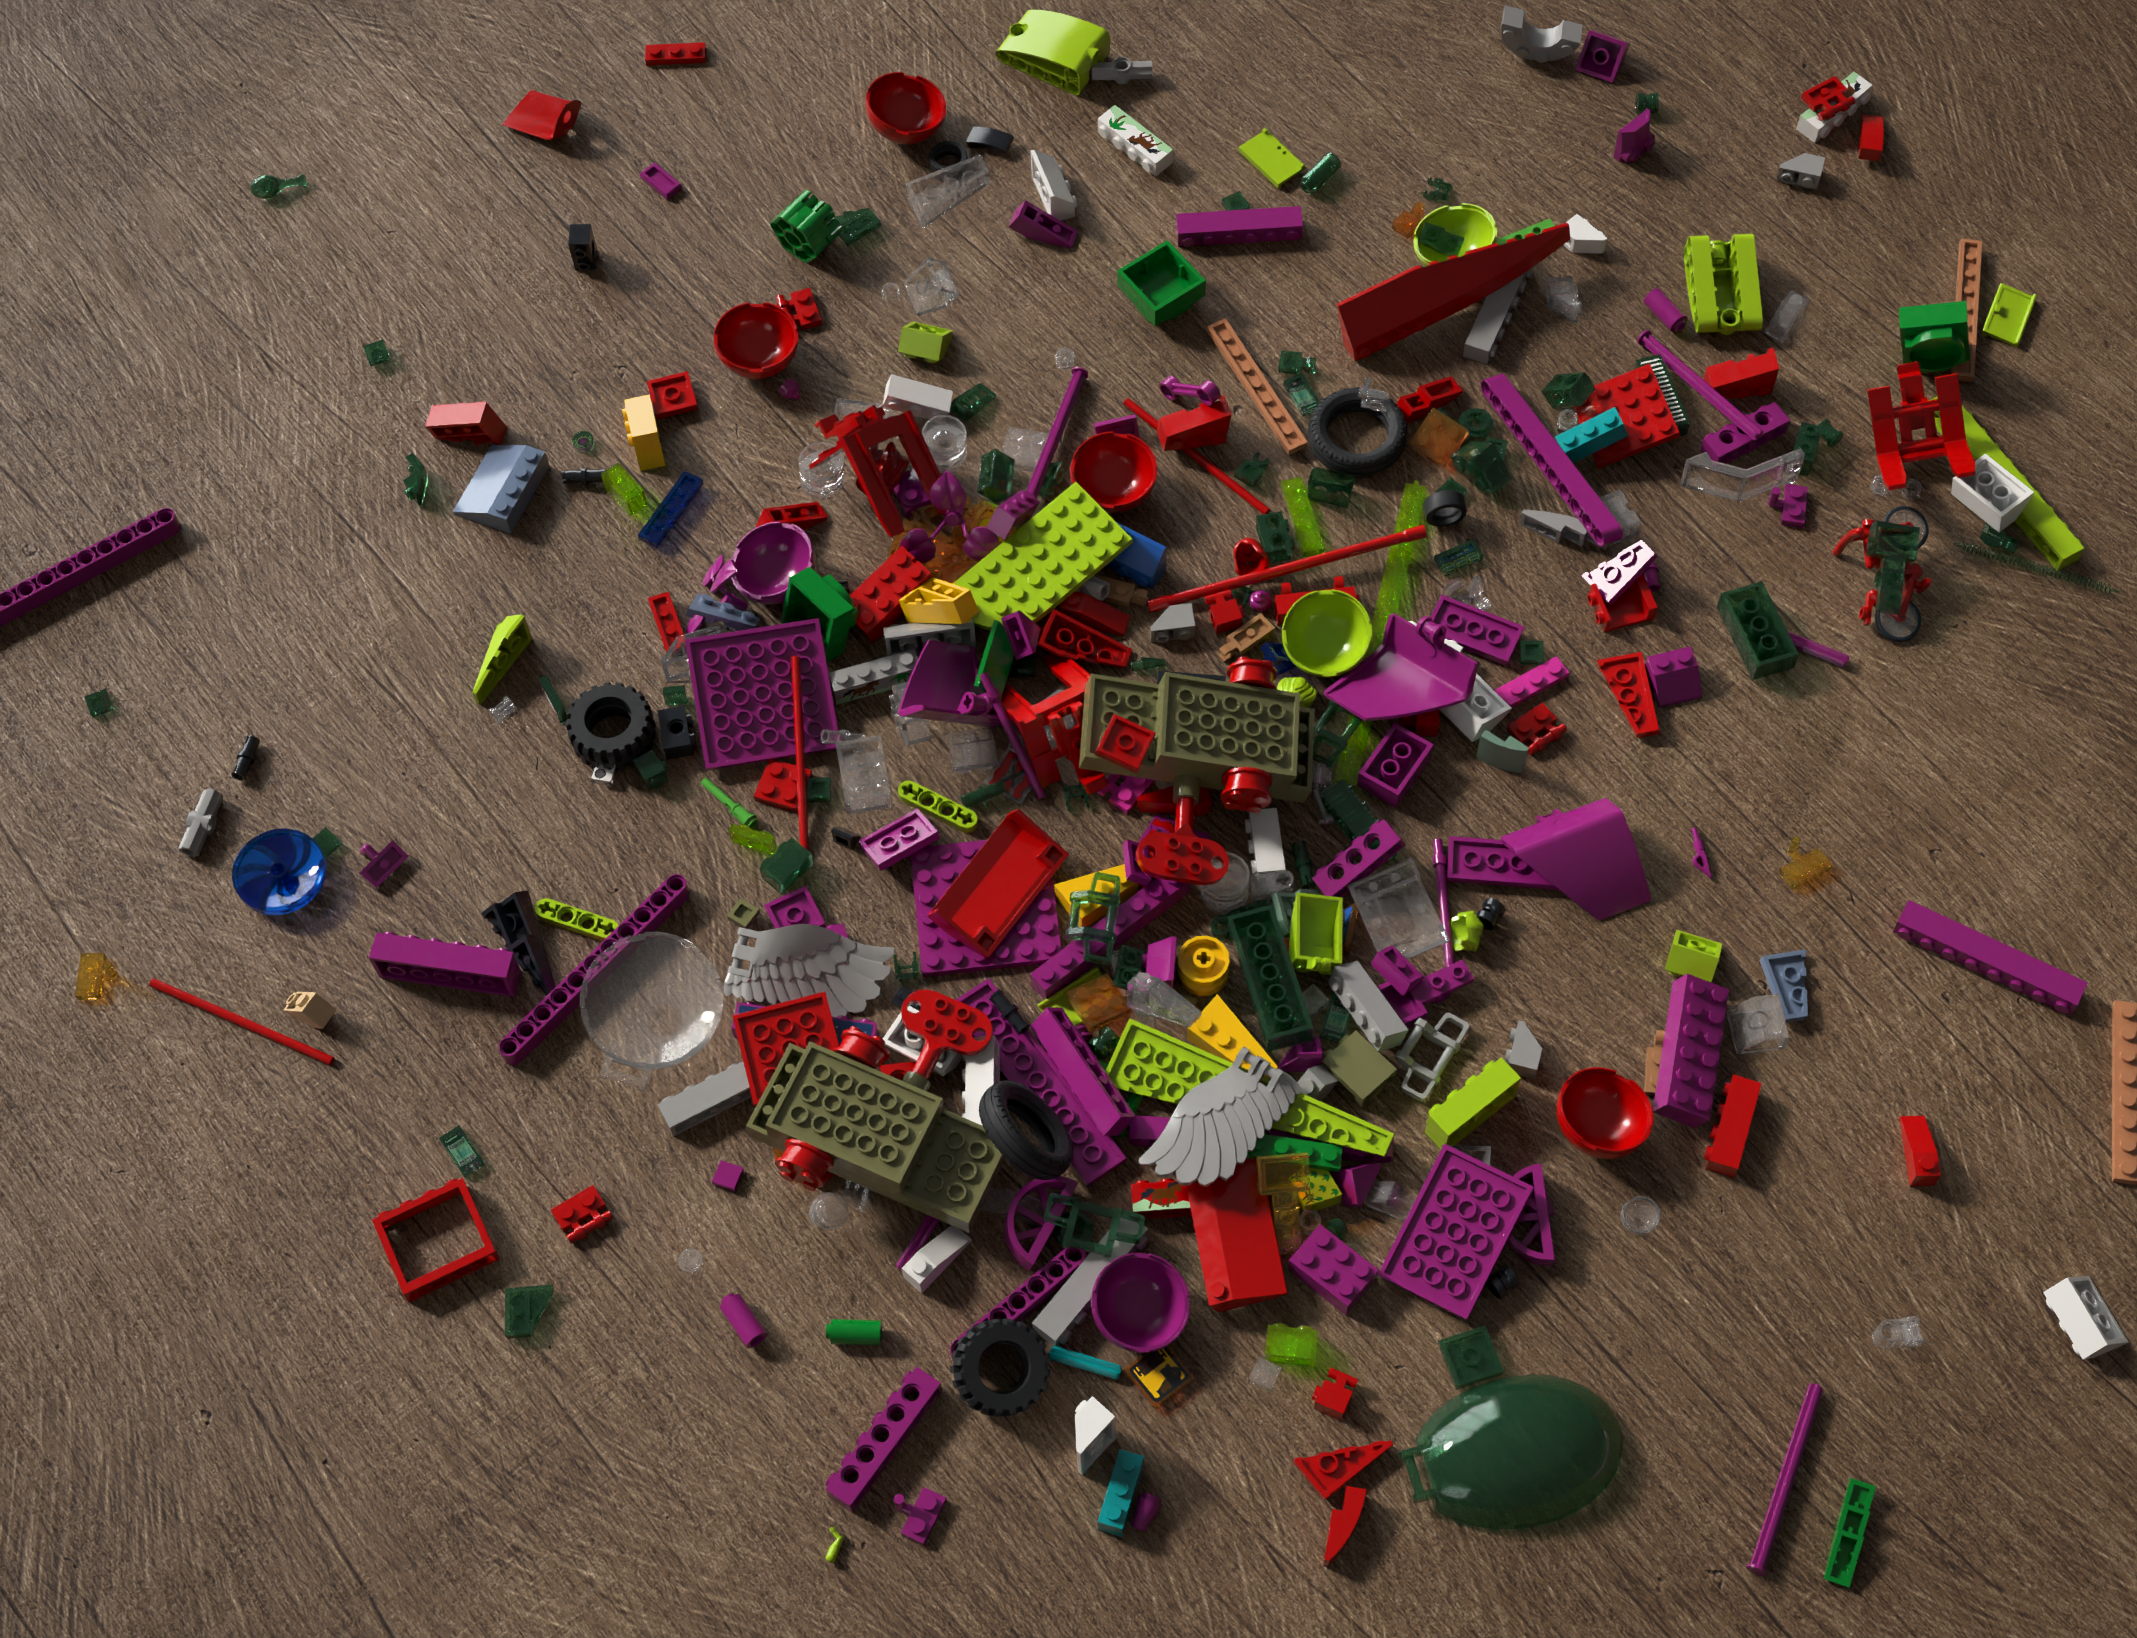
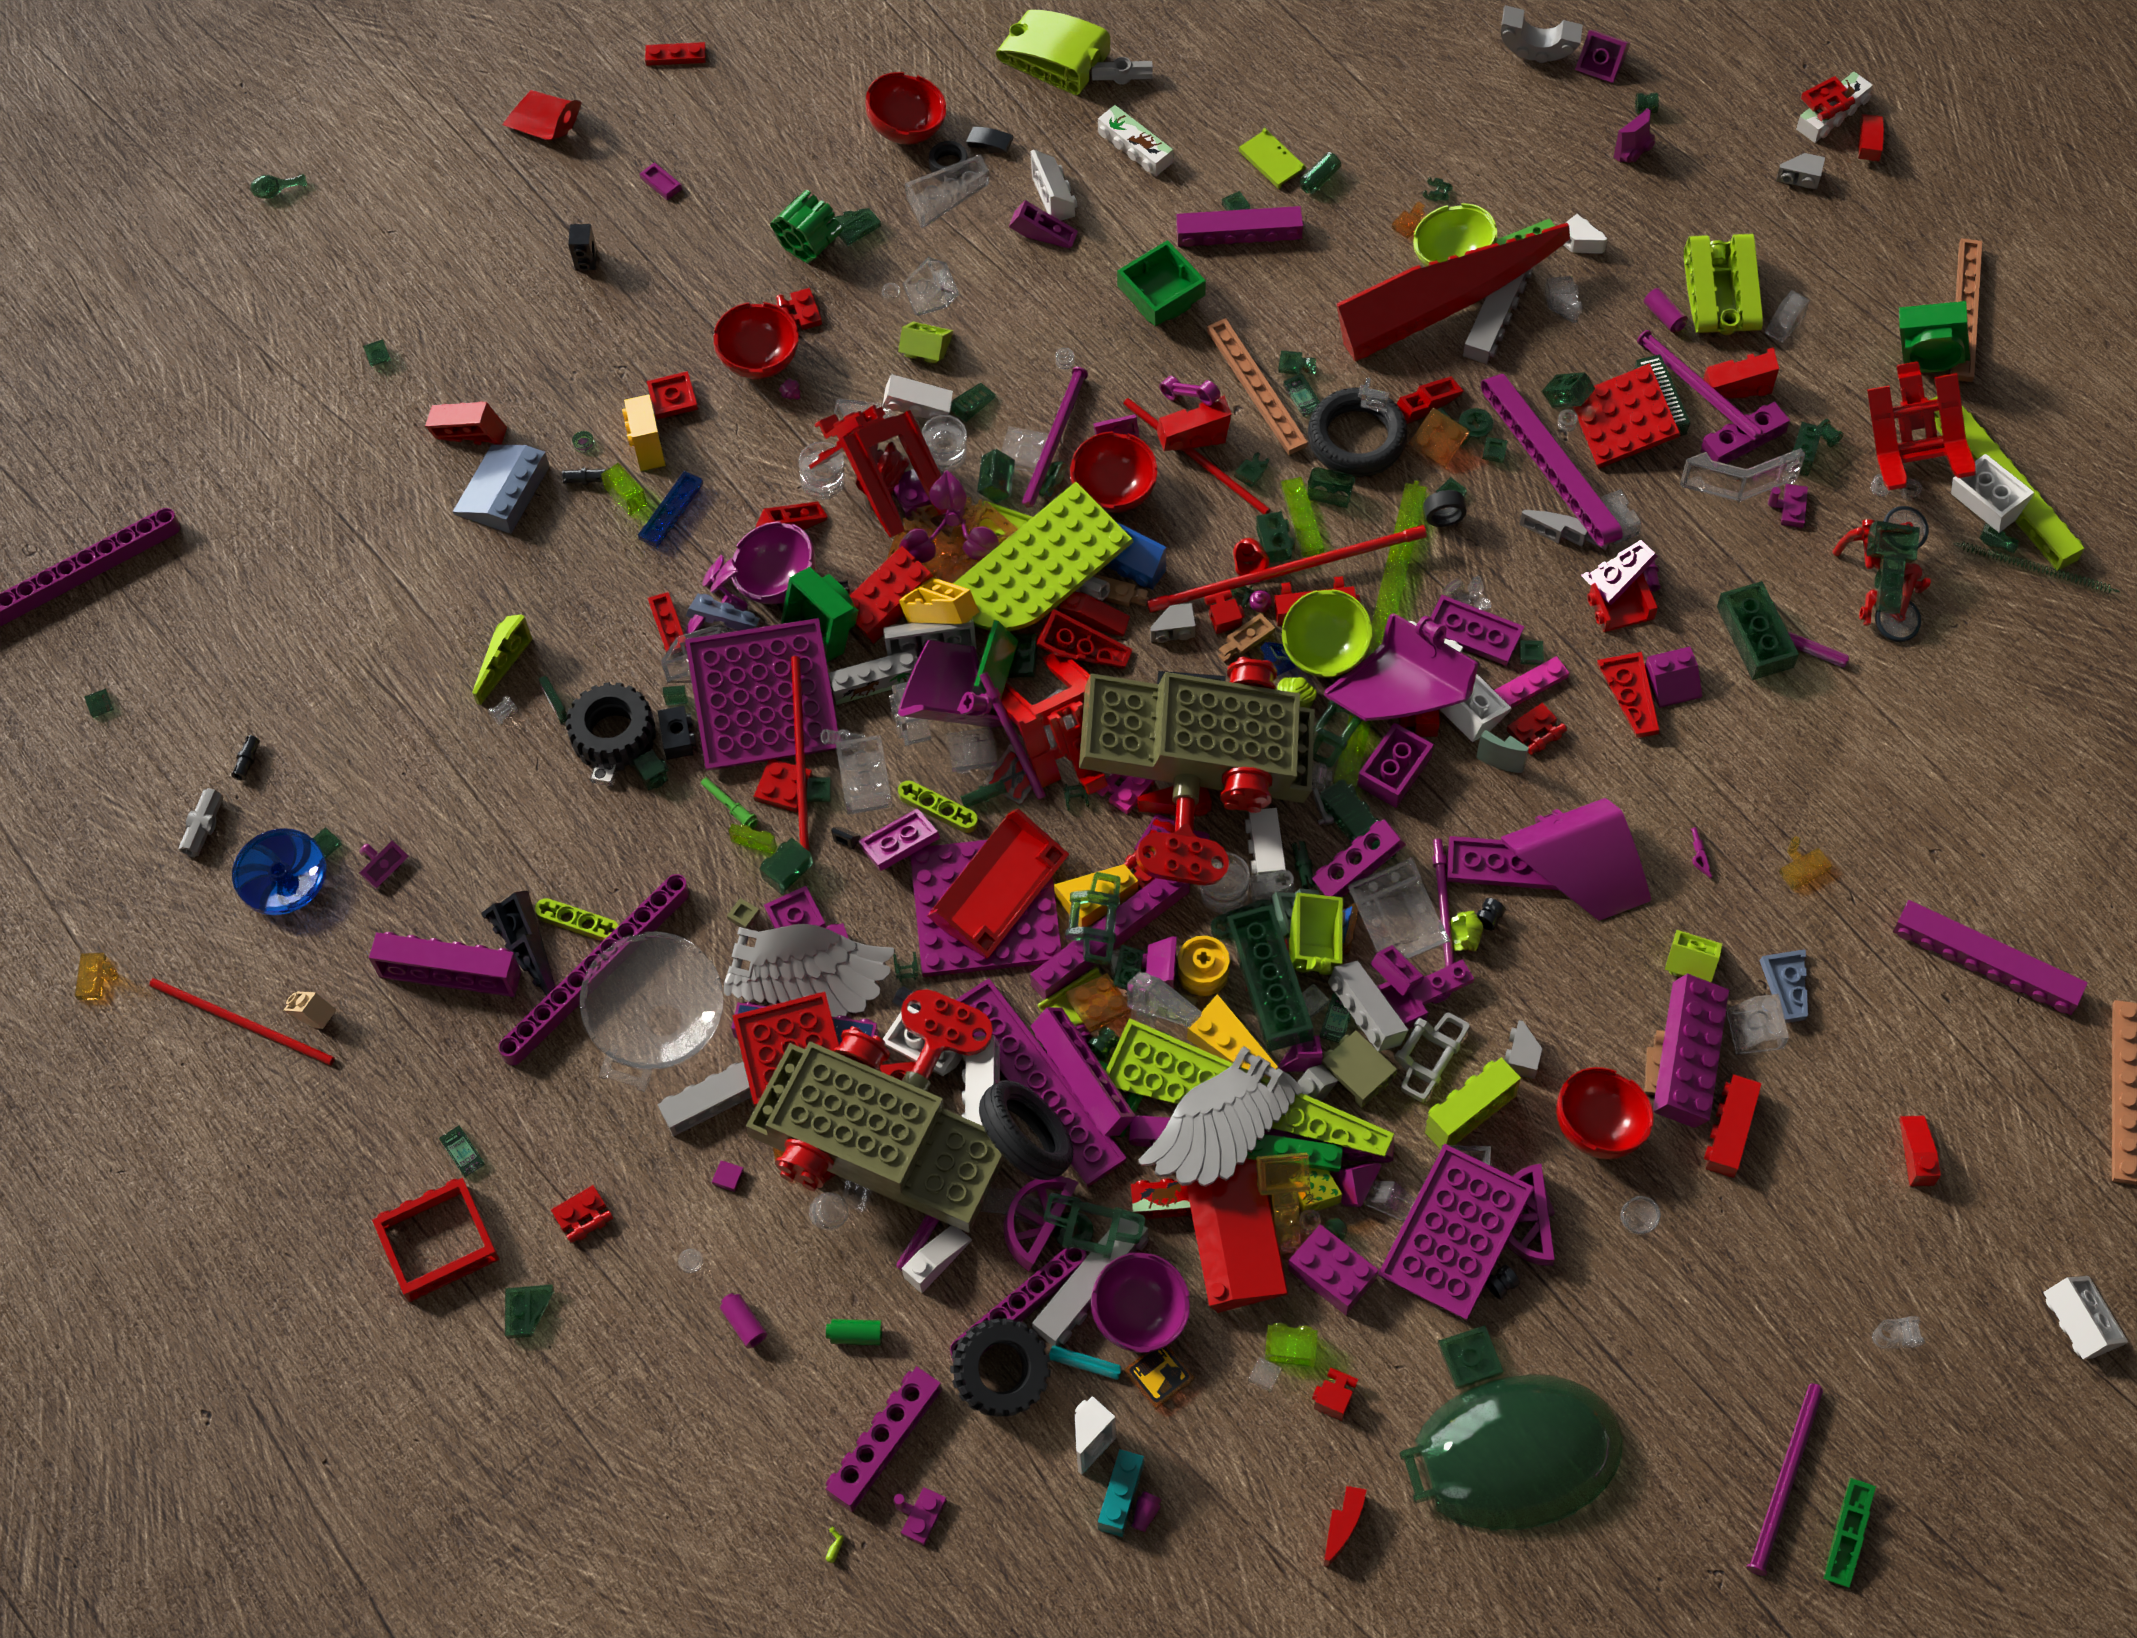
(417, 481): clear green slope -> none
(1009, 1012): black pin -> none
(1013, 514): magenta brick -> none
(1022, 634): magenta slope -> none
(1125, 743): red tile -> none
(1132, 869): magenta plate -> none
(1148, 663): clear green bar -> none
(1333, 1470): red wing -> none
(1440, 240): clear green slope -> none
(1458, 557): clear green tile -> none
(1483, 463): clear green brick -> none
(1592, 435): teal brick -> none
(2011, 315): lime door -> none

